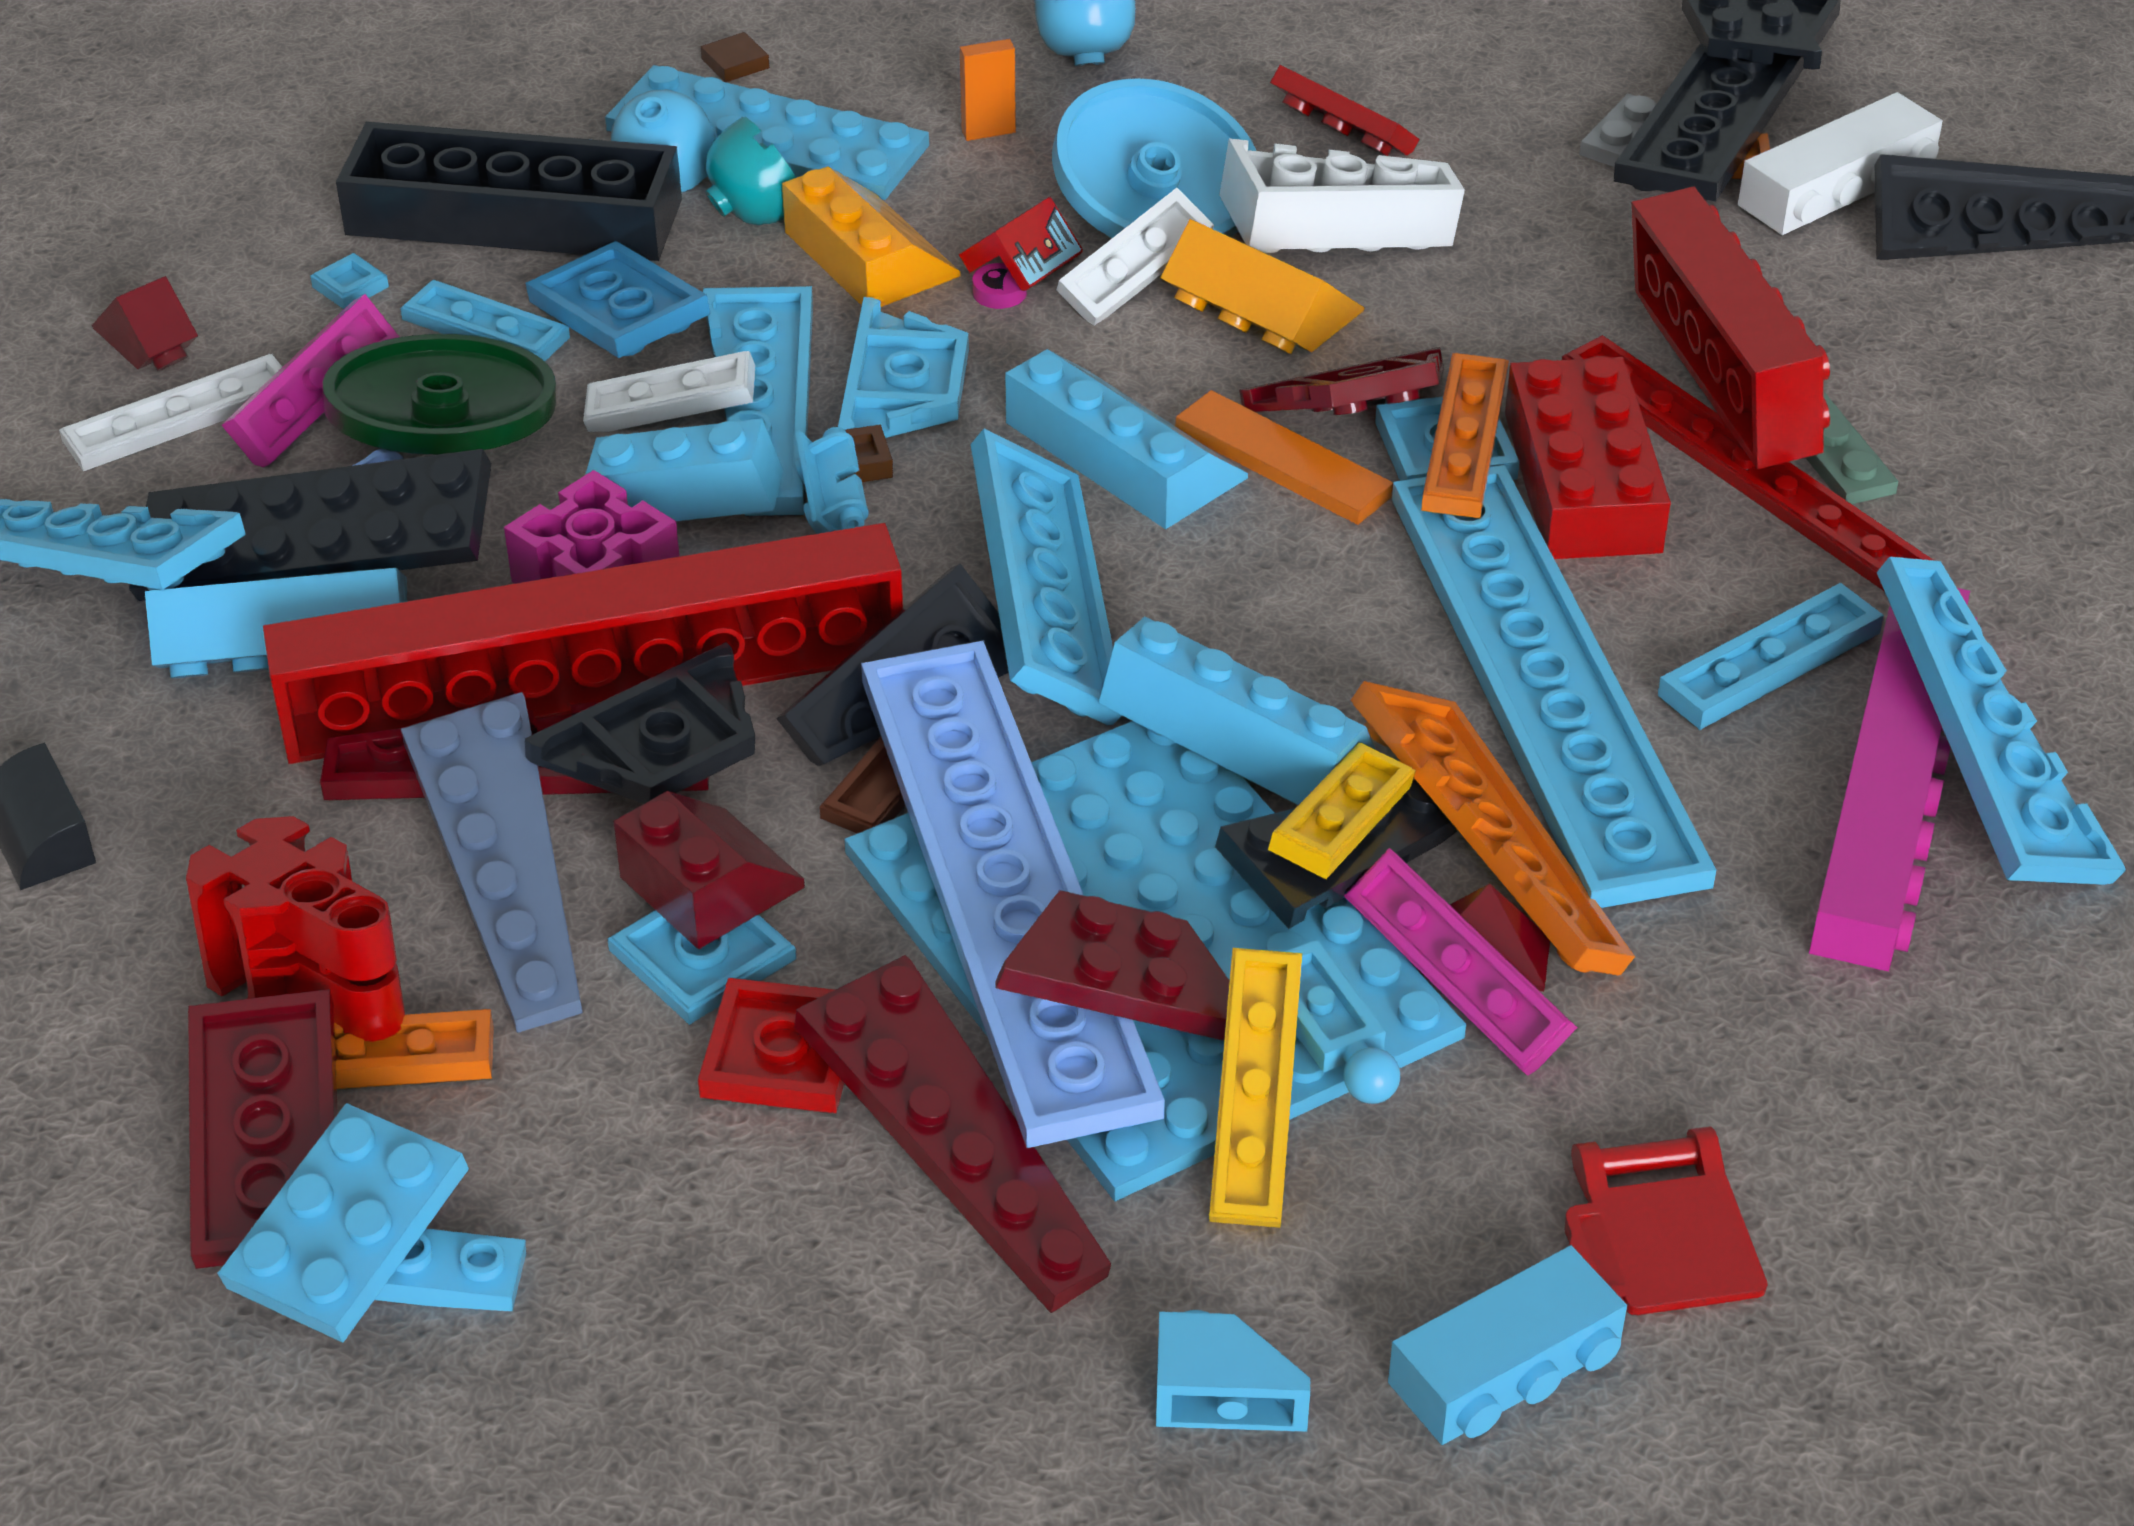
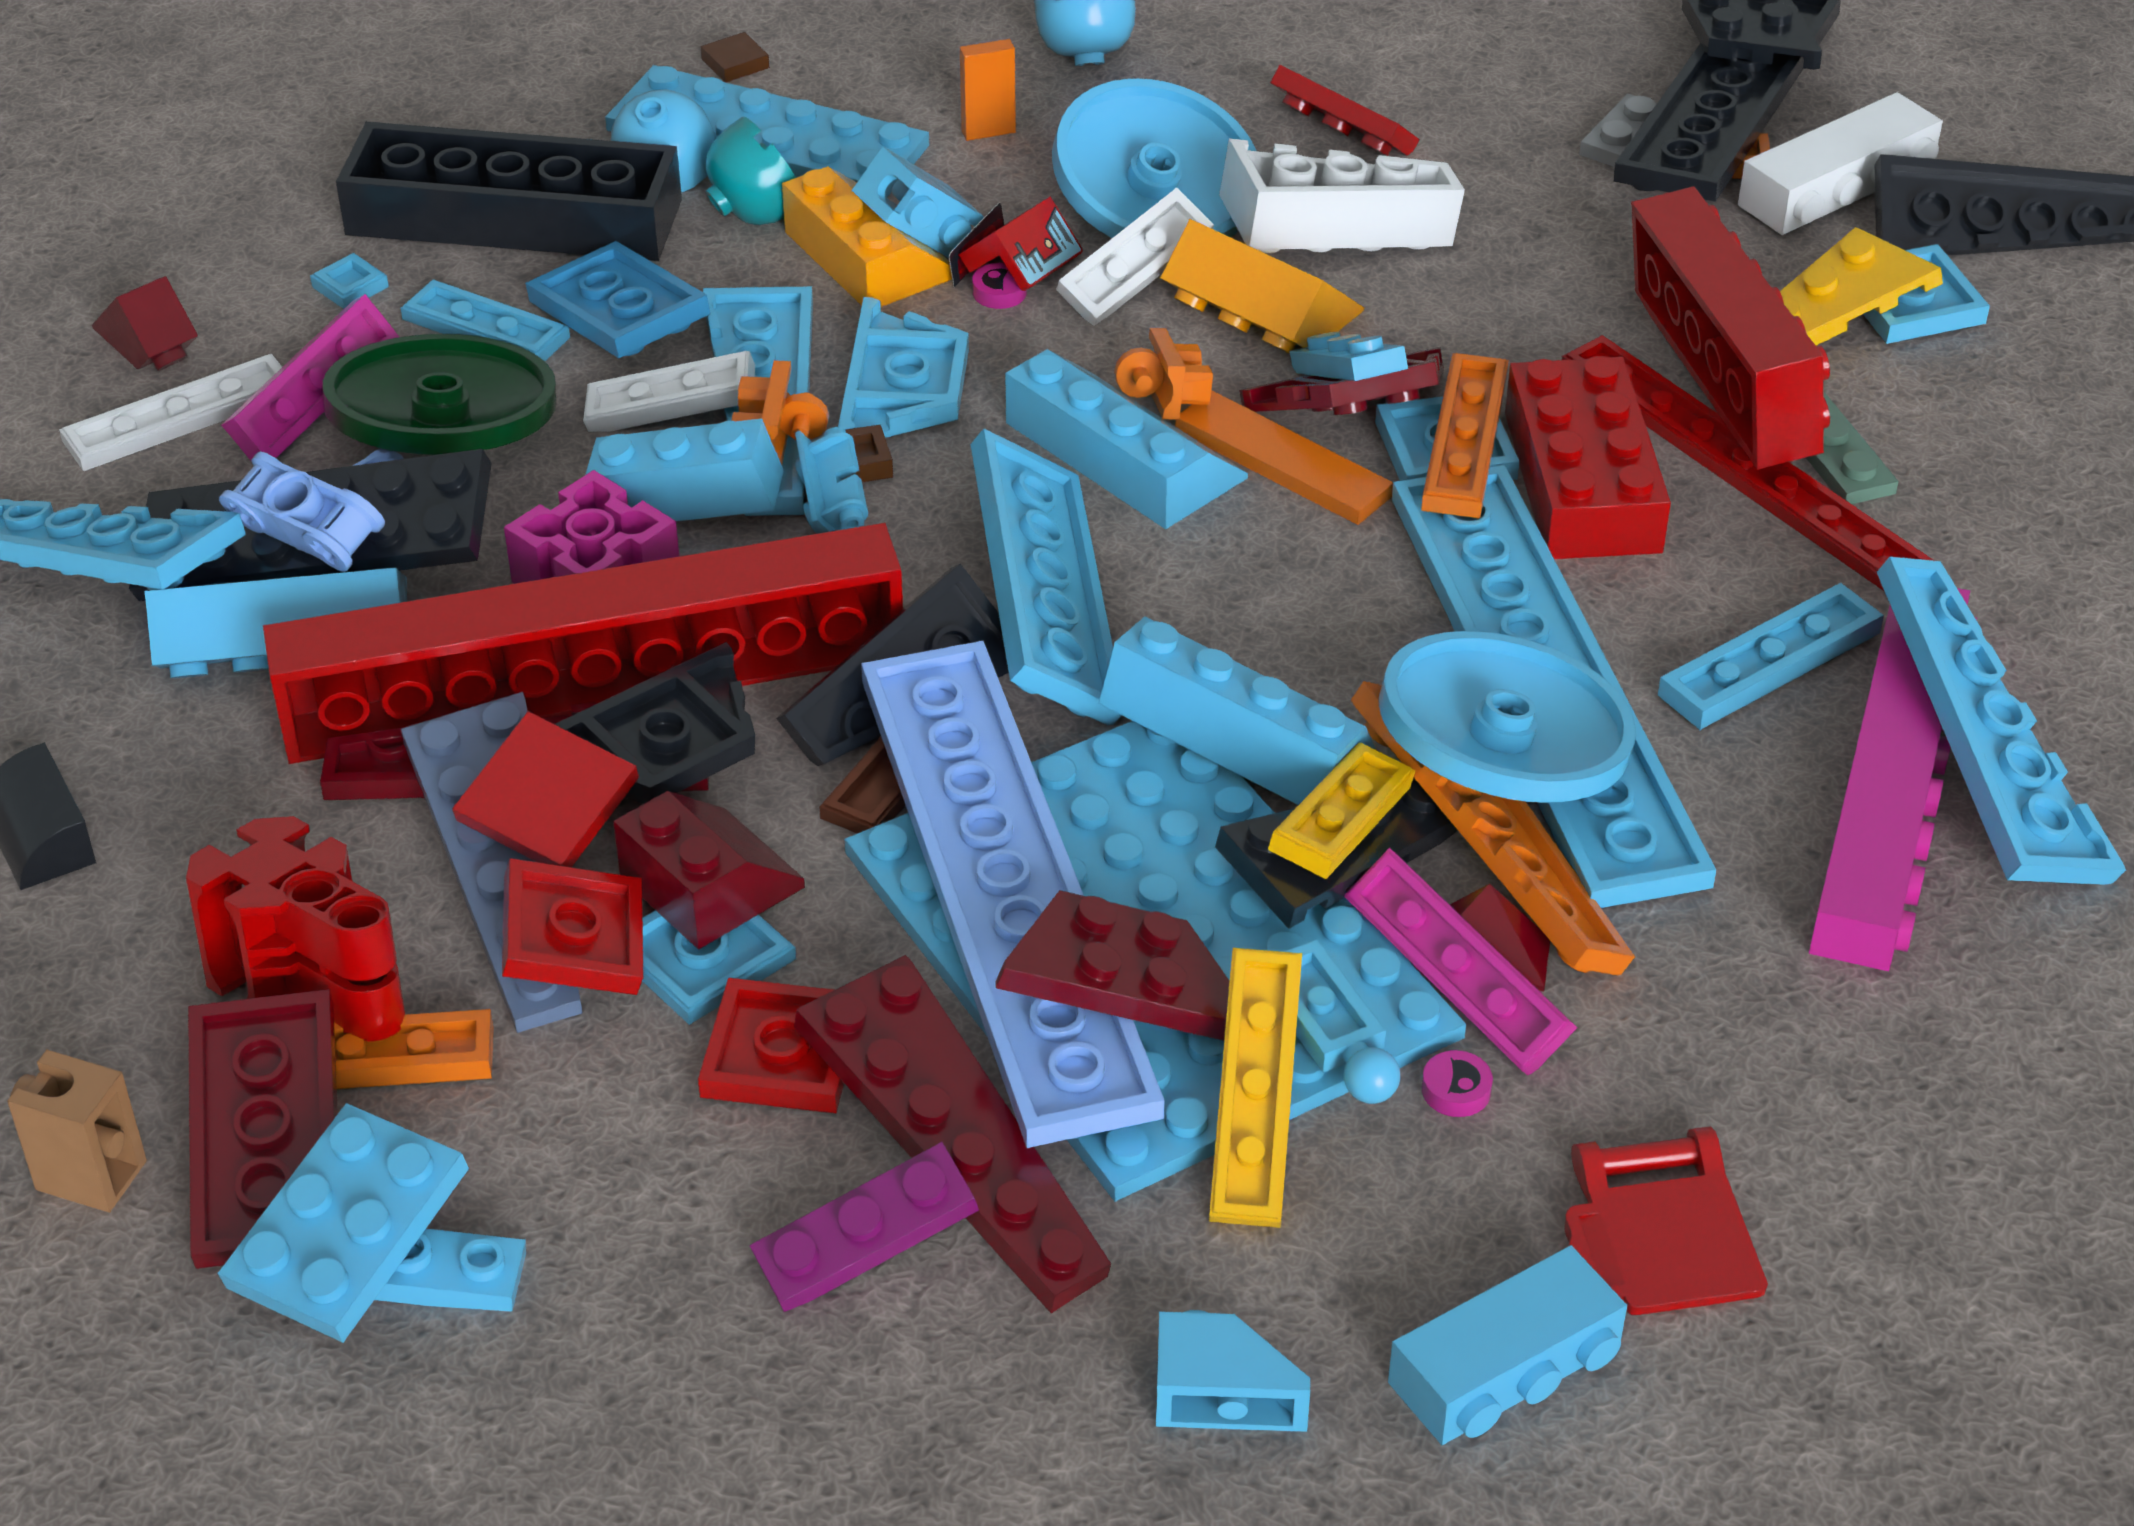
(77, 1130): none -> medium nougat brick
(302, 511): none -> light blue piece
(545, 792): none -> red tile
(572, 927): none -> red plate
(780, 411): none -> orange hips
(864, 1227): none -> magenta plate
(927, 205): none -> medium azure brick
(986, 226): none -> black sticker
(1168, 374): none -> orange hips
(1348, 357): none -> medium azure plate
(1457, 1083): none -> dark pink tile
(1507, 716): none -> medium azure dish
(1853, 279): none -> yellow wing
(1932, 312): none -> medium azure plate

